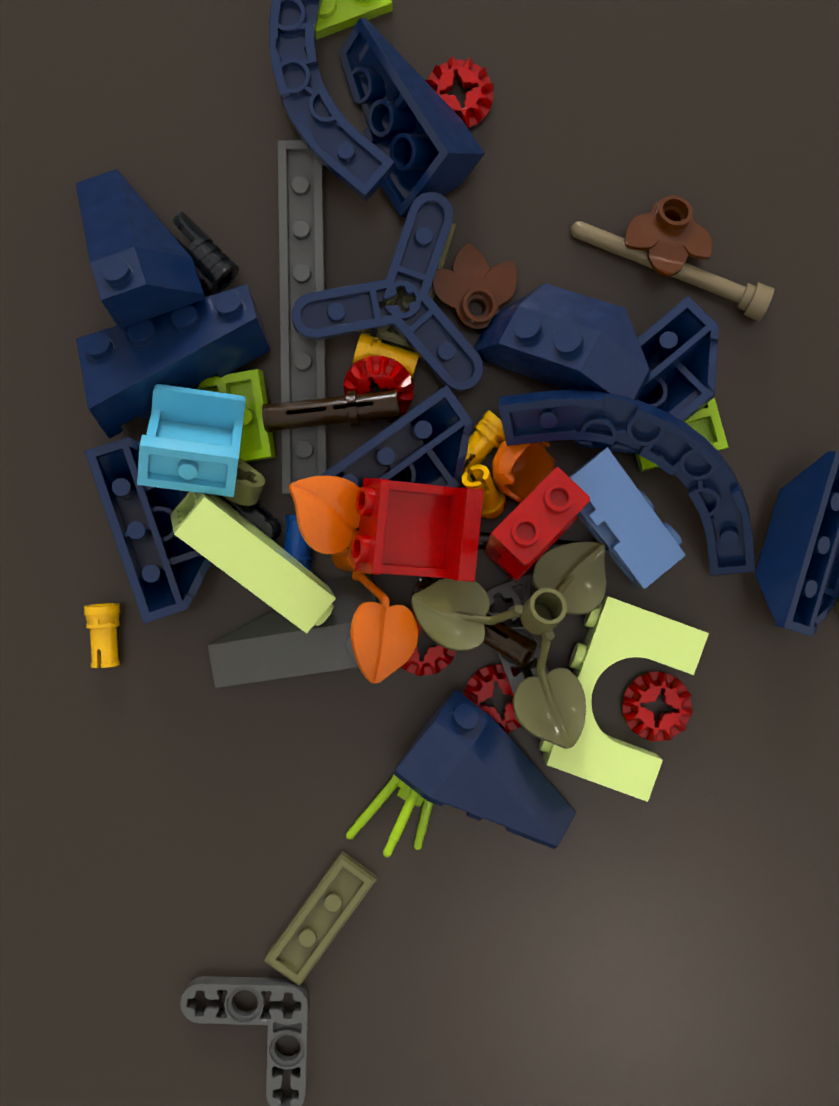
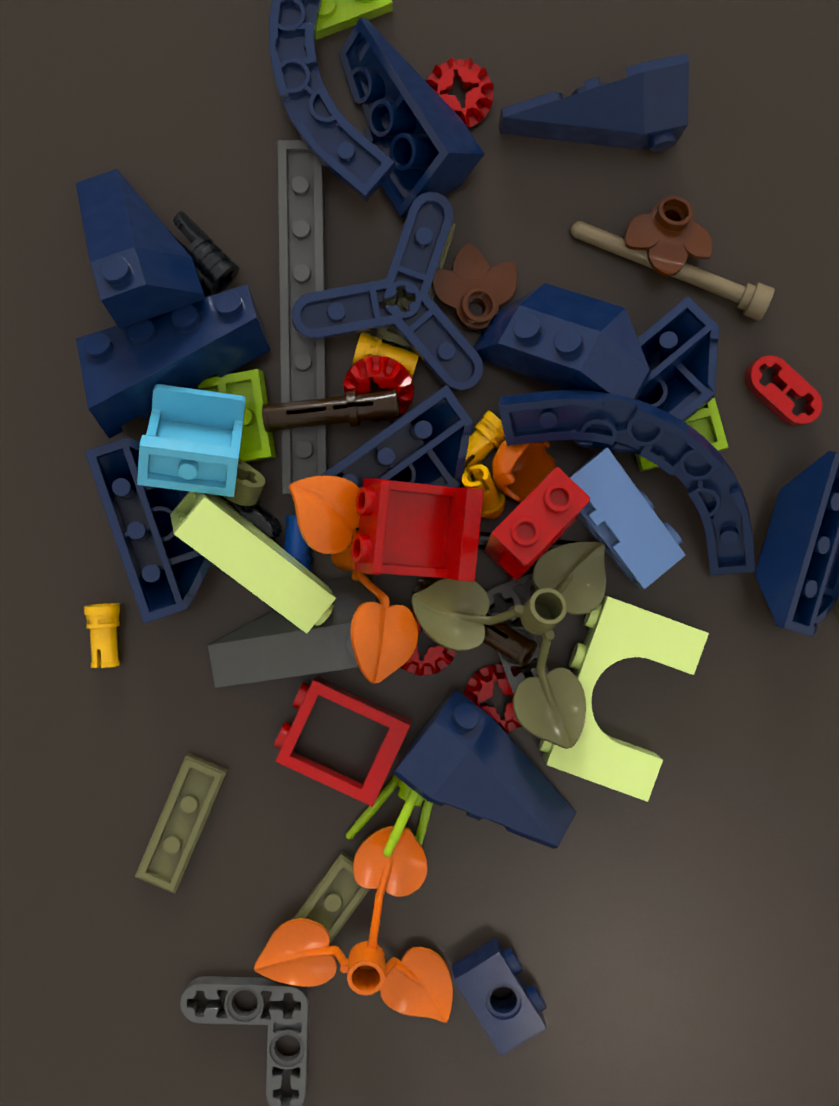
(181, 823): none -> olive tile
(289, 734): none -> red window
(415, 986): none -> orange plant
(507, 1020): none -> dark blue brick
(628, 113): none -> dark blue wedge
(645, 690): red gear -> none
(790, 383): none -> red beam

